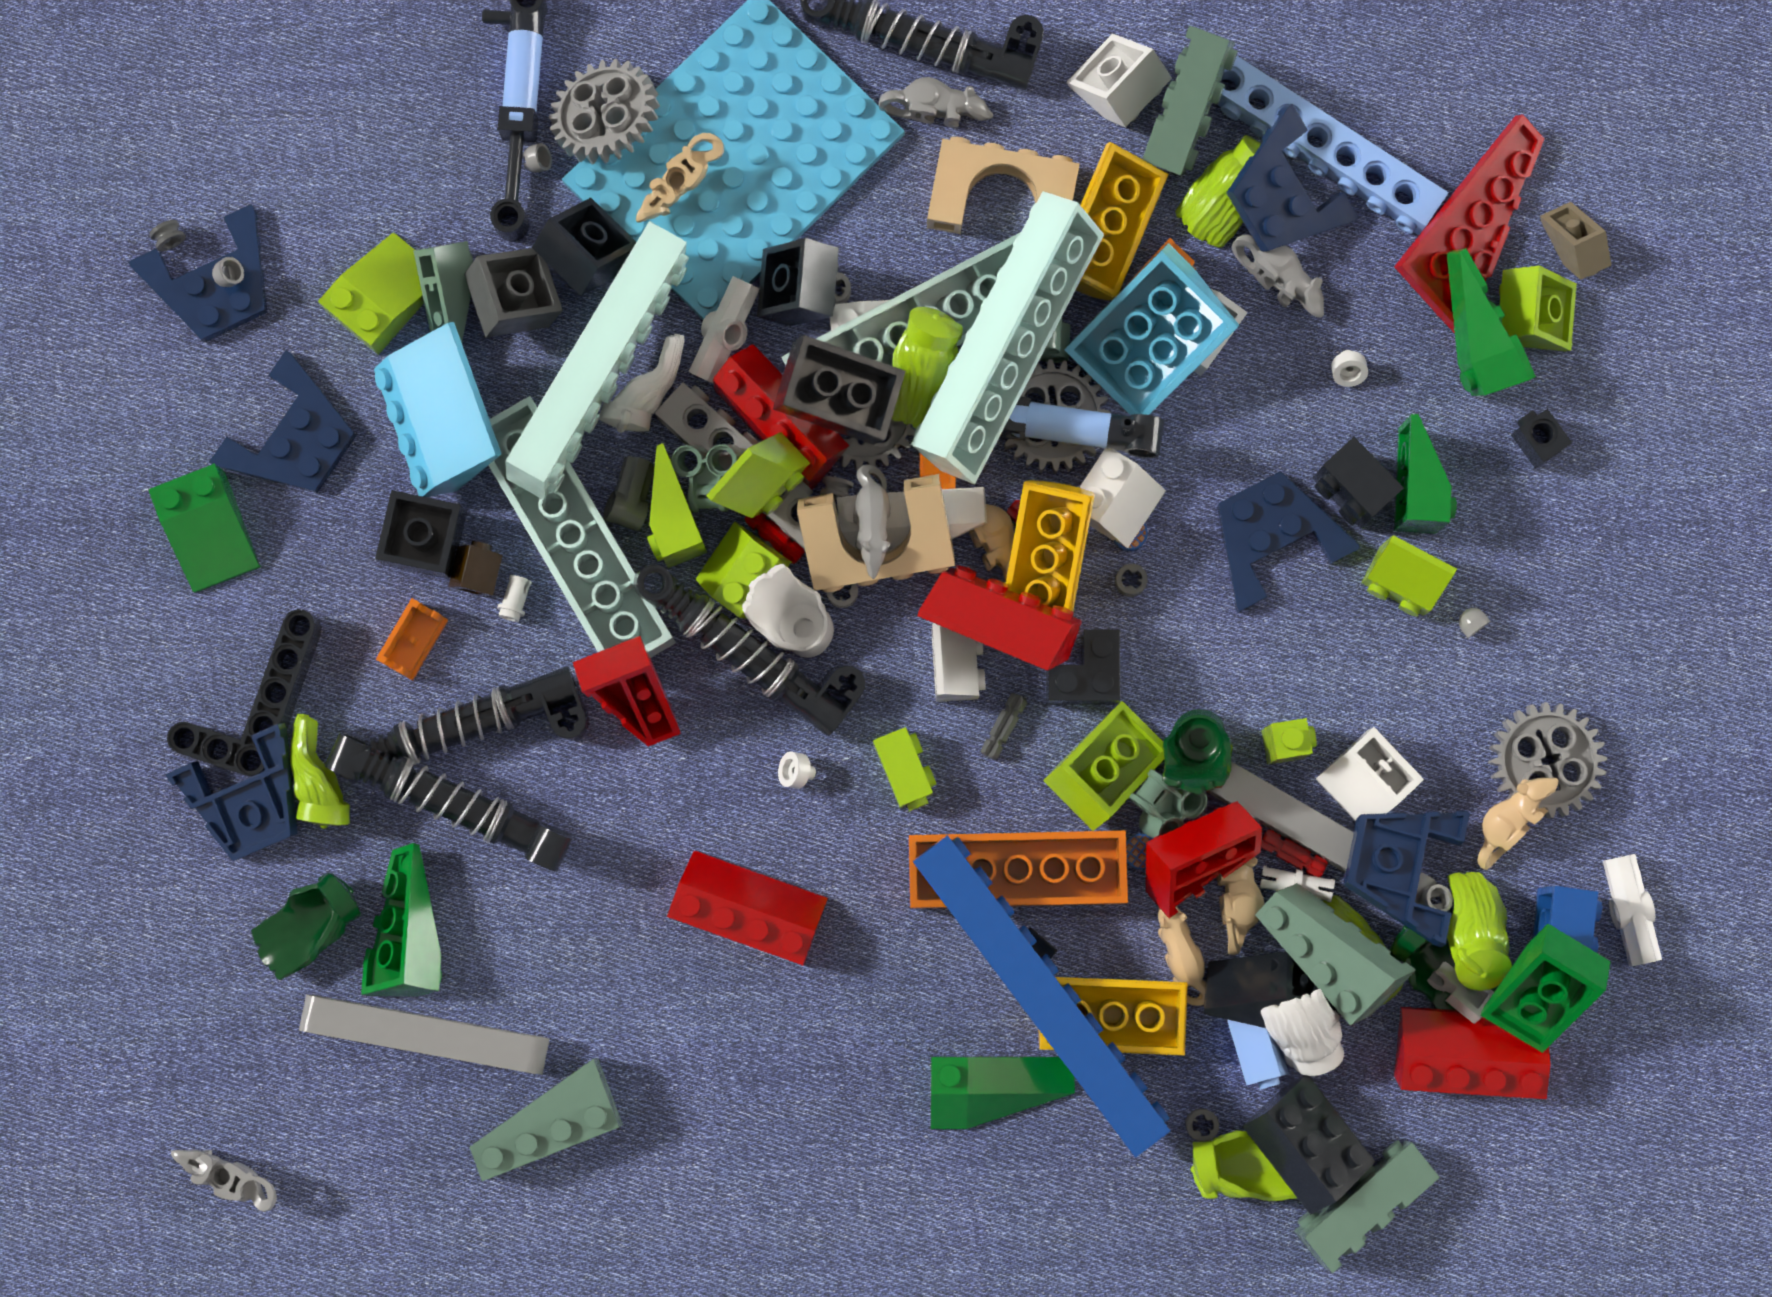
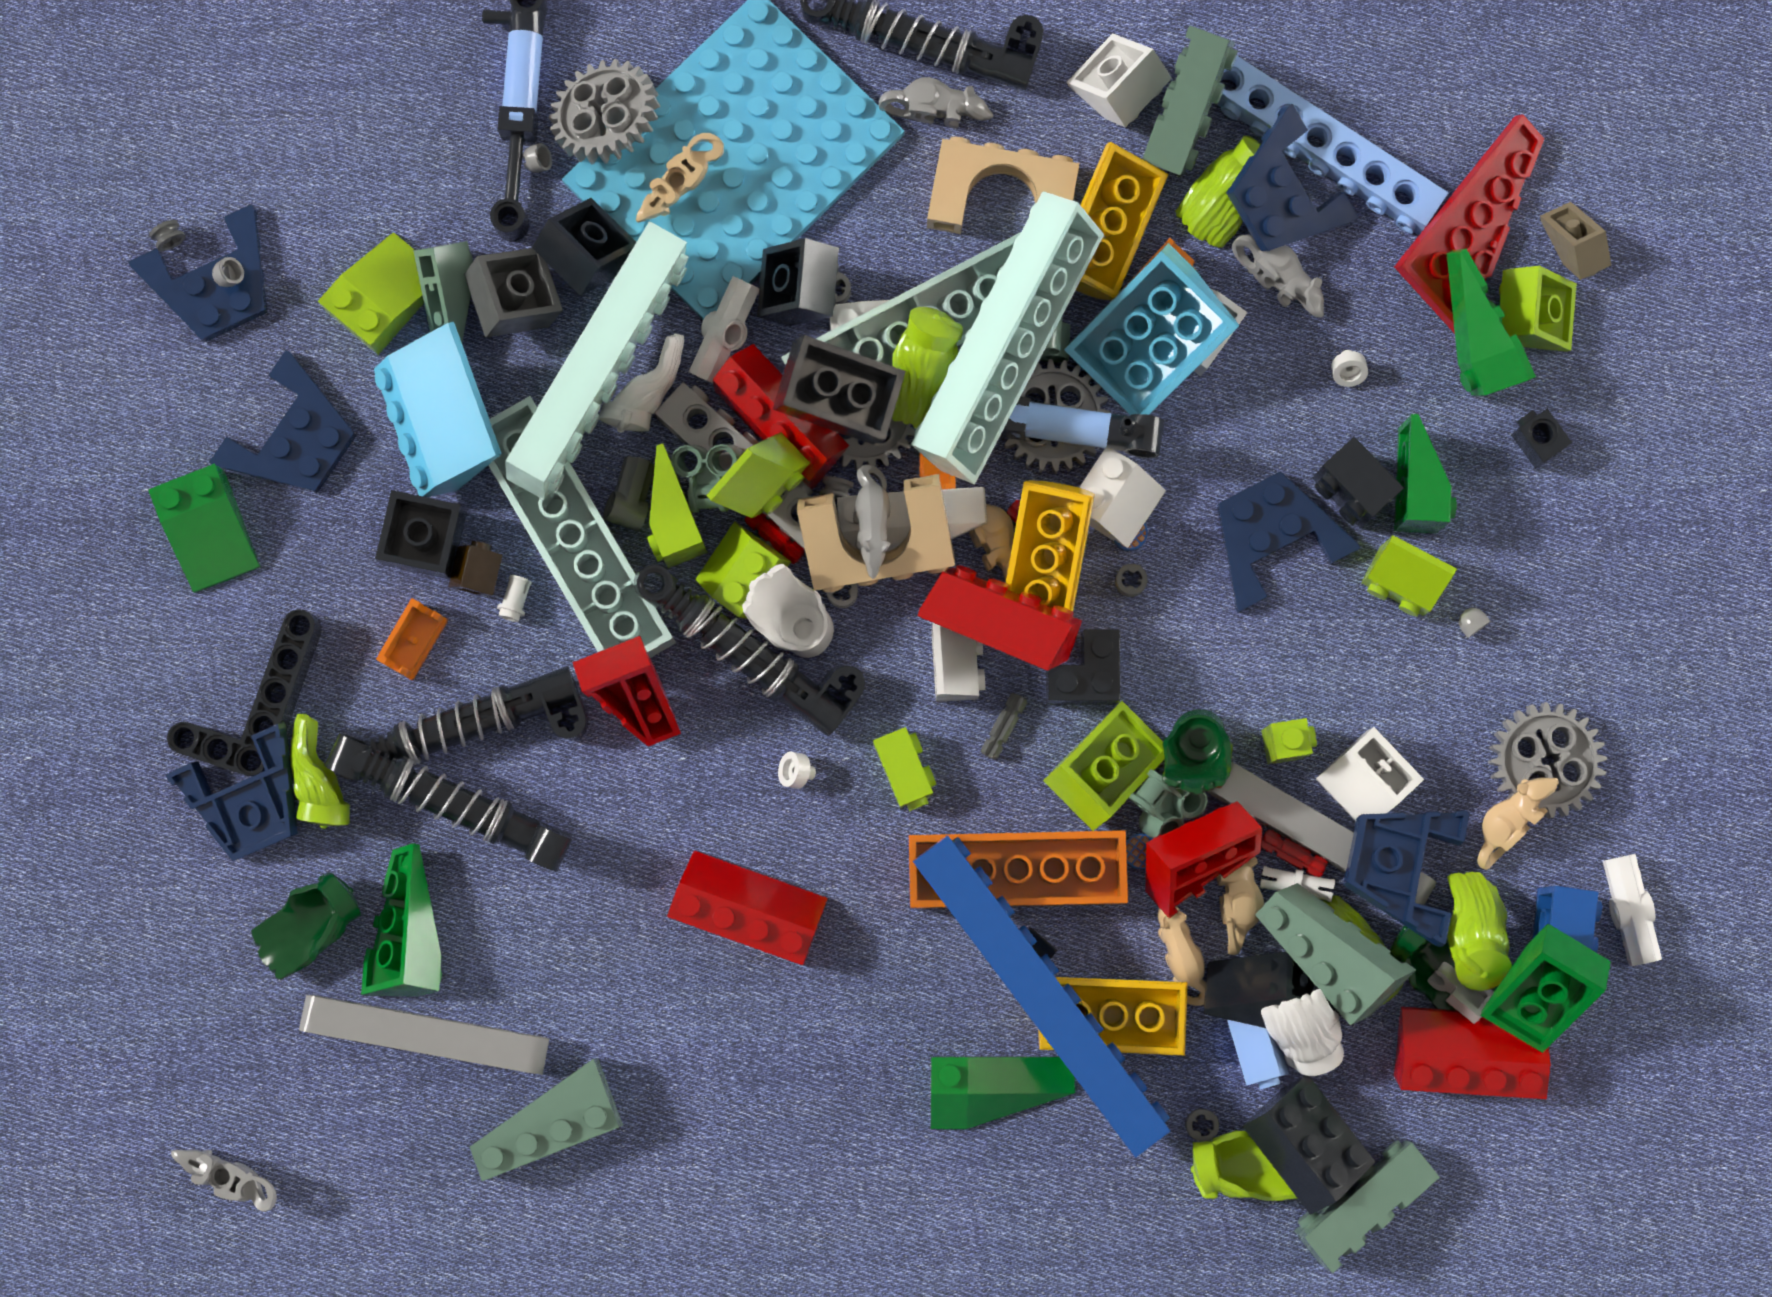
(1436, 891): light grey hinge -> none

